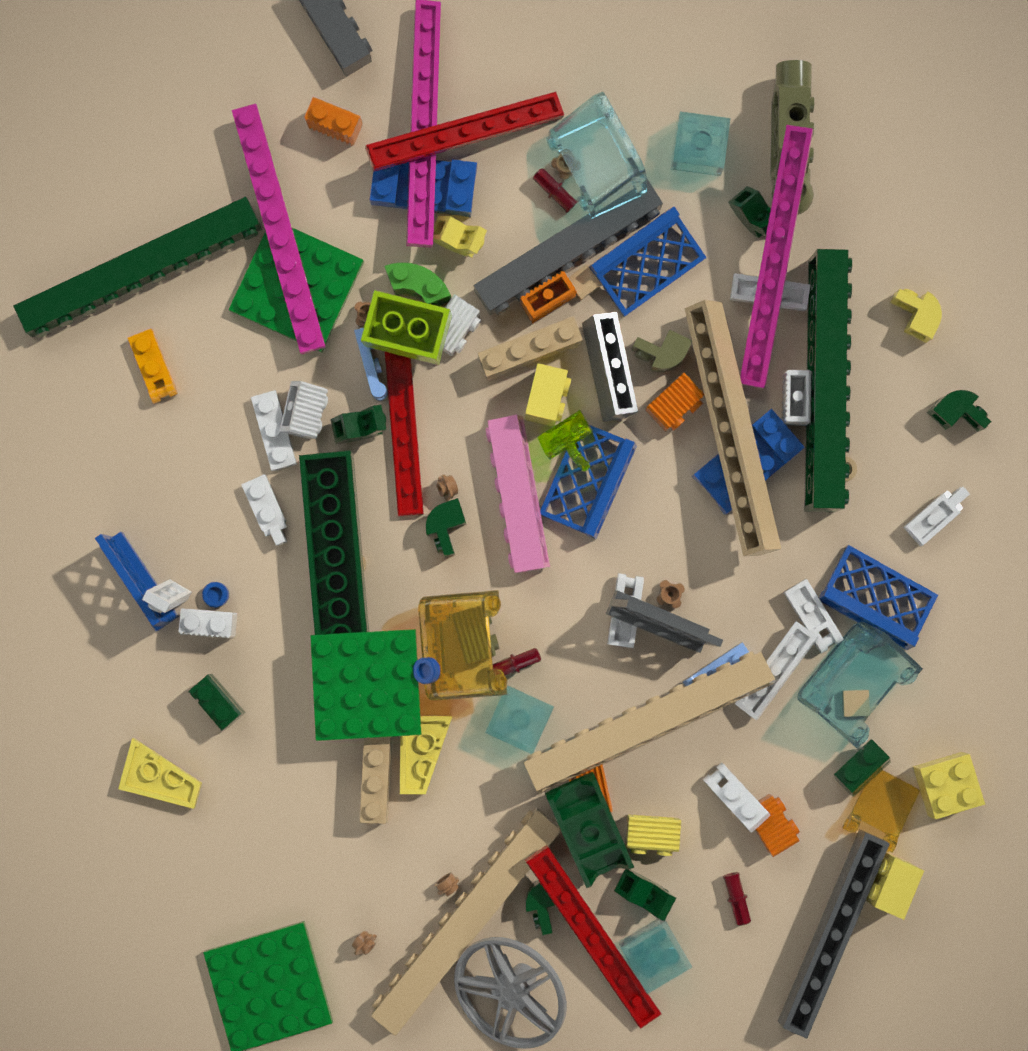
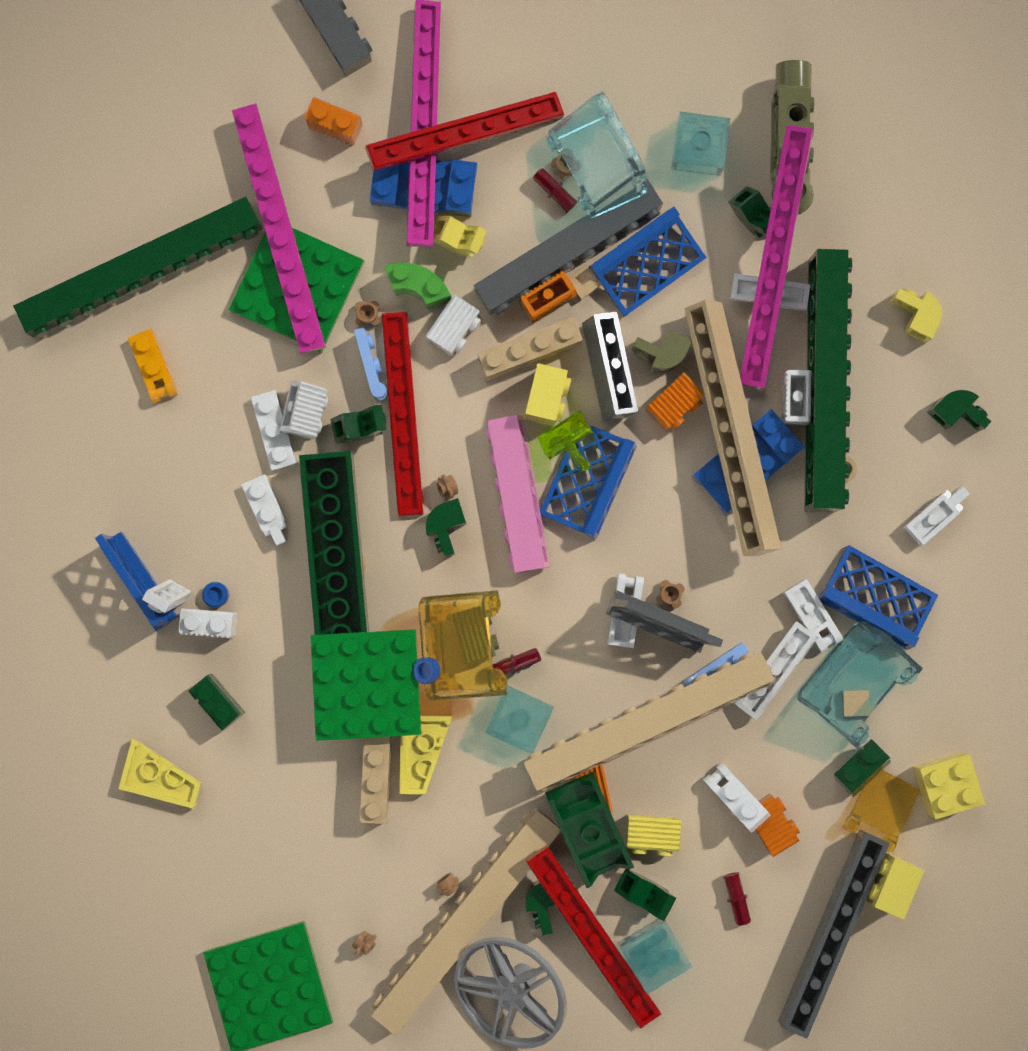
(406, 327): lime brick -> none

